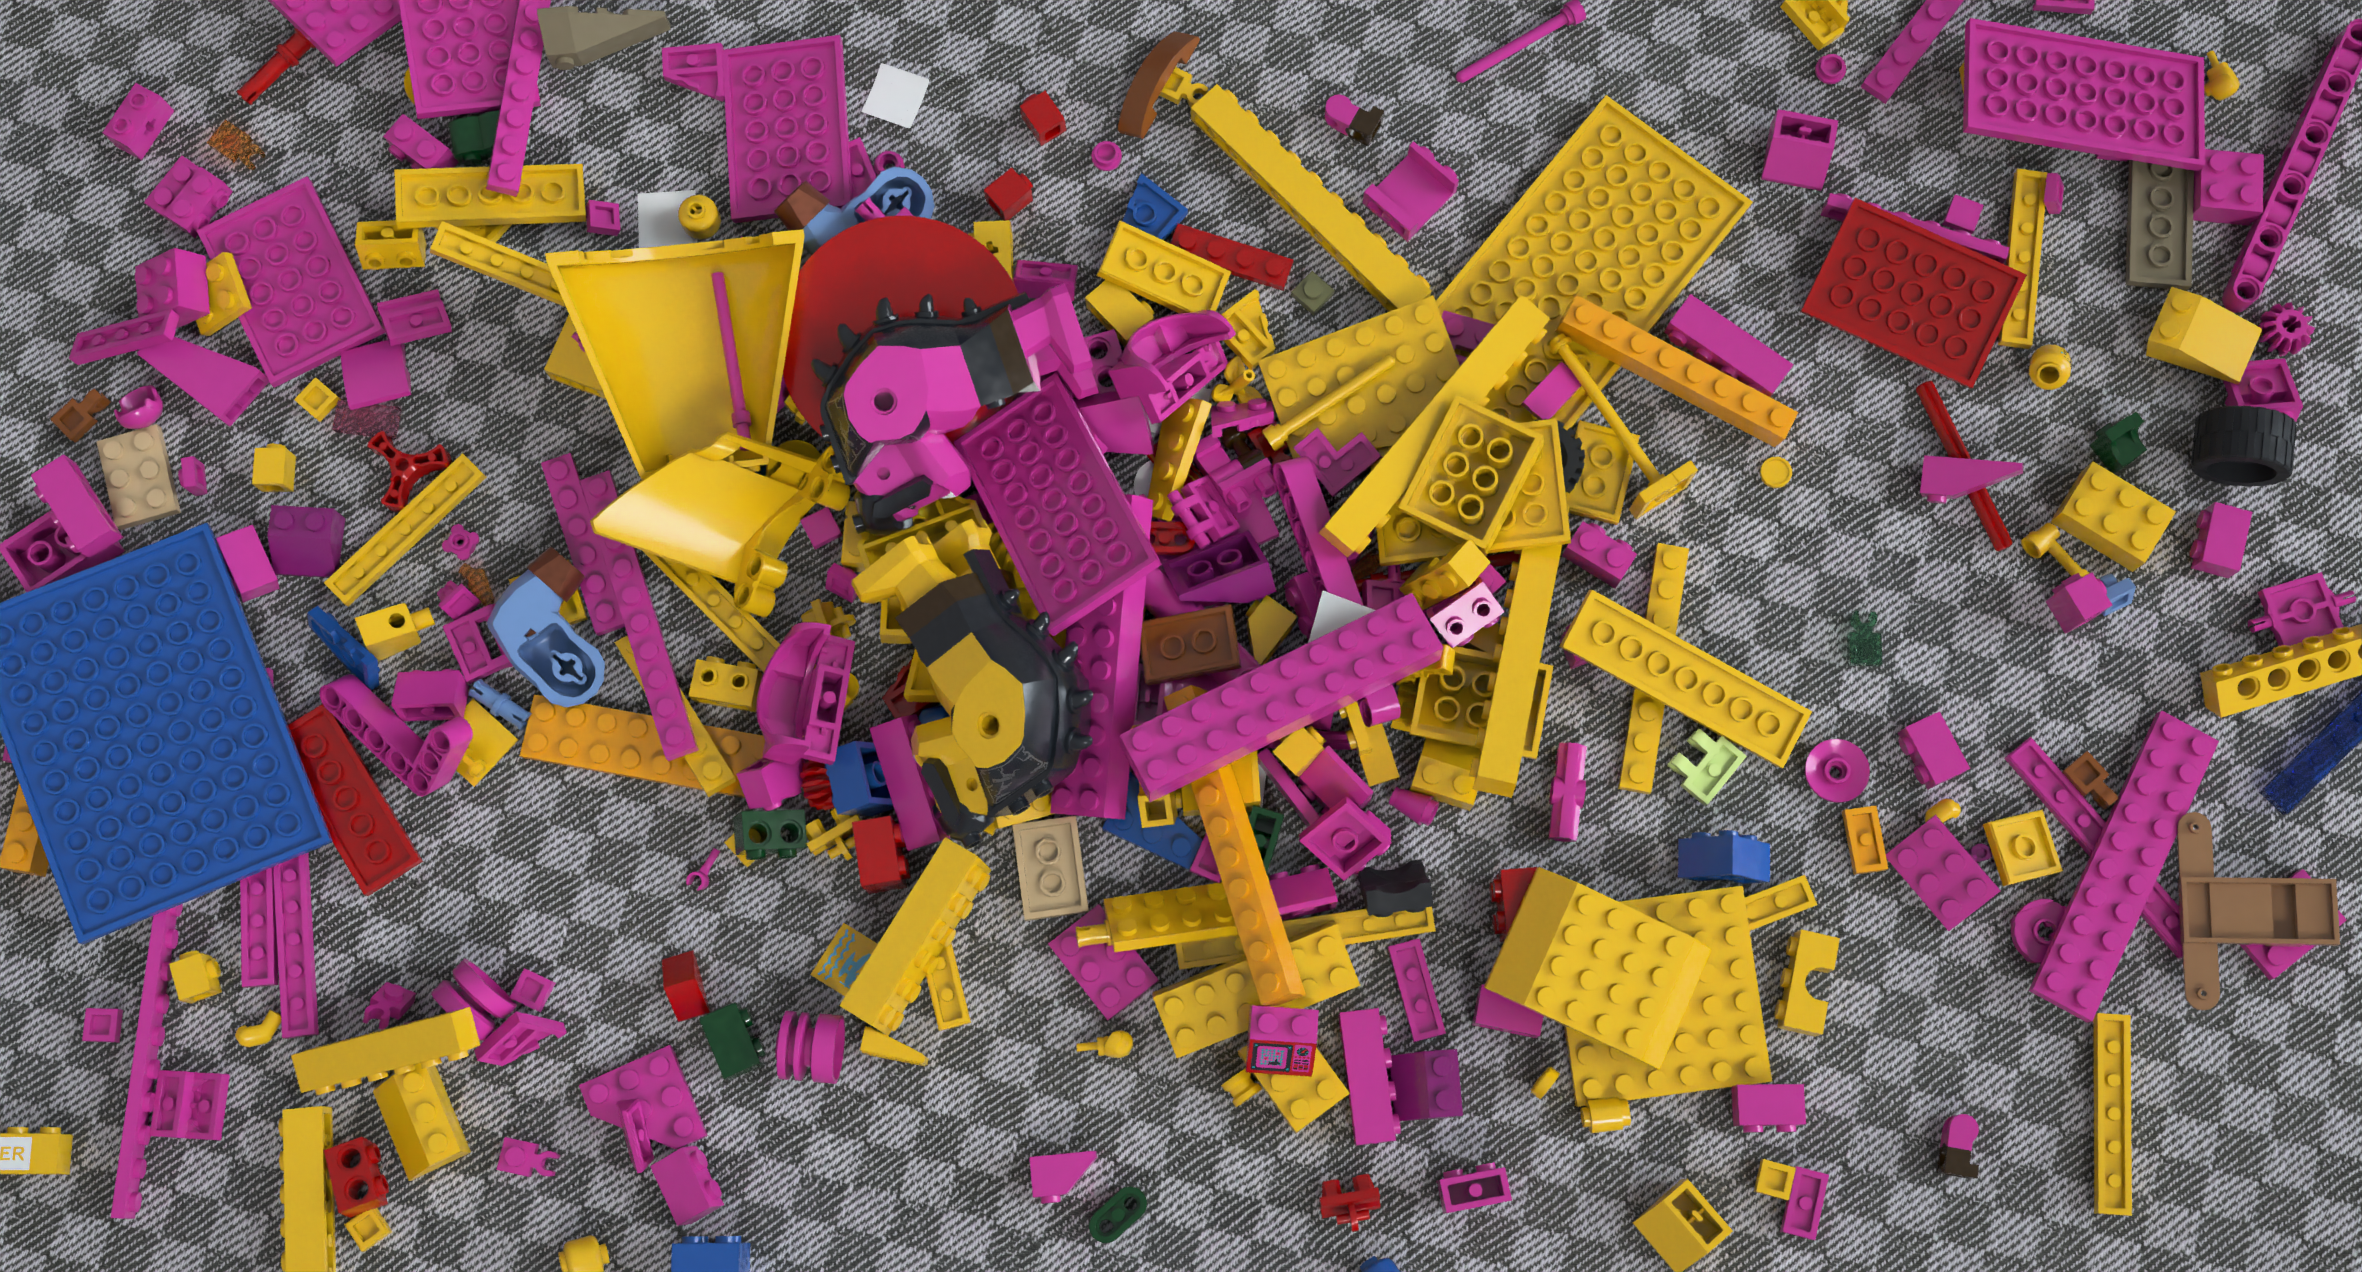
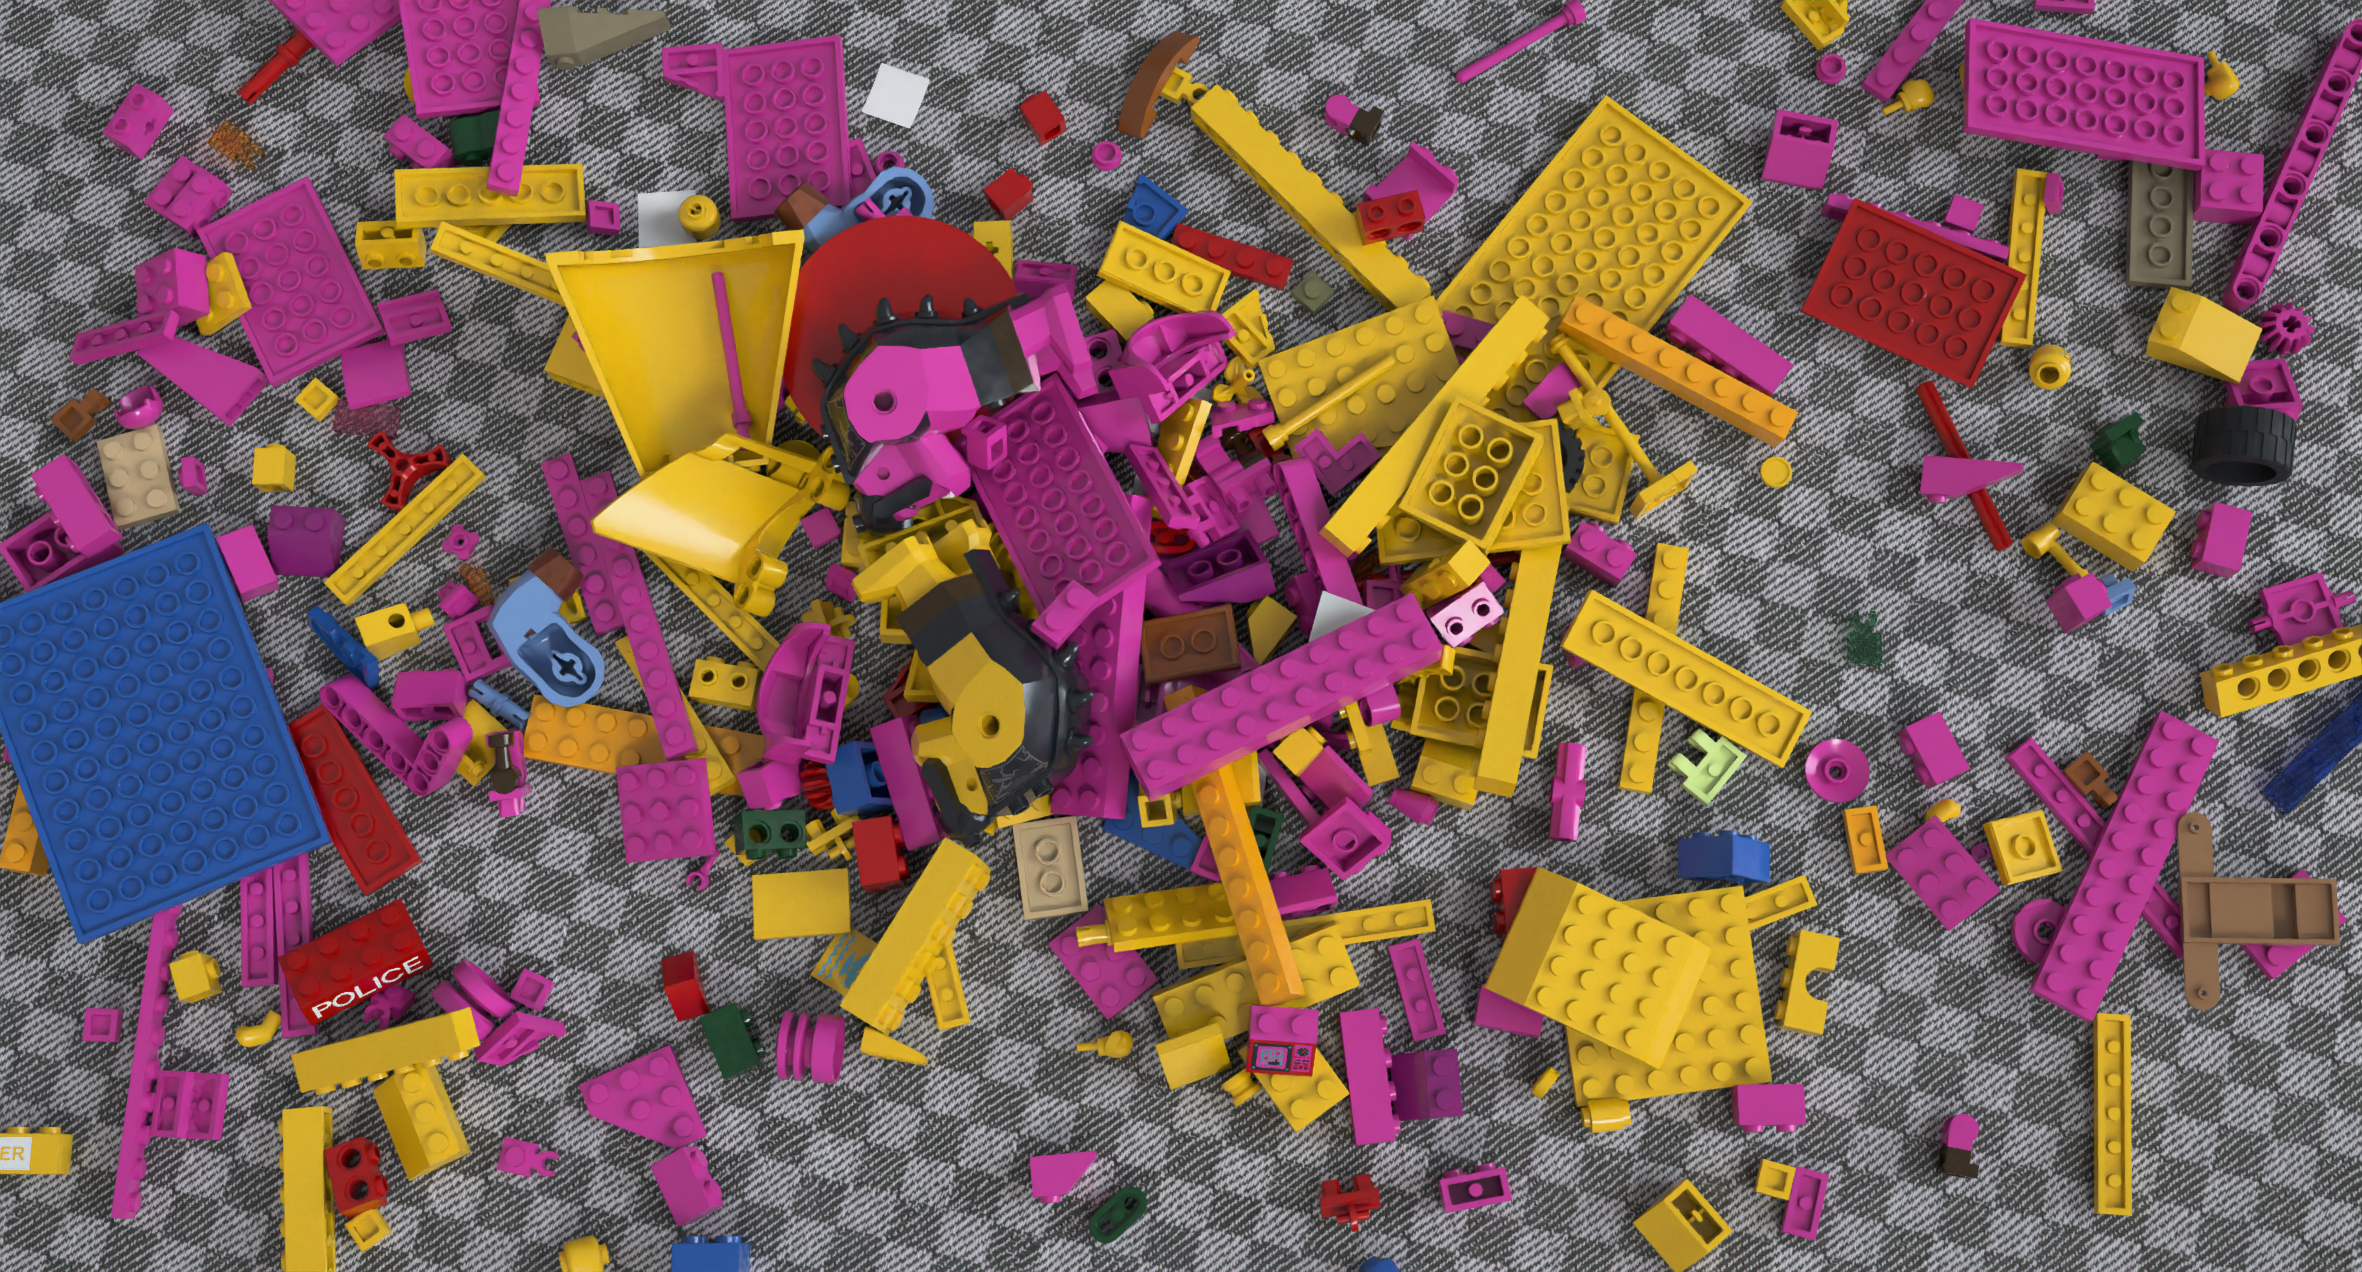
(355, 962): none -> red brick
(510, 772): none -> hips
(635, 1133): dark pink slope -> none
(666, 810): none -> dark pink plate
(801, 904): none -> yellow tile
(985, 442): none -> dark pink brick
(1064, 614): none -> dark pink plate
(1162, 487): none -> dark pink plate
(1193, 1055): none -> yellow tile
(1390, 217): none -> red brick
(1396, 889): black brick -> none
(1583, 408): none -> yellow hips
(1913, 96): none -> yellow piece

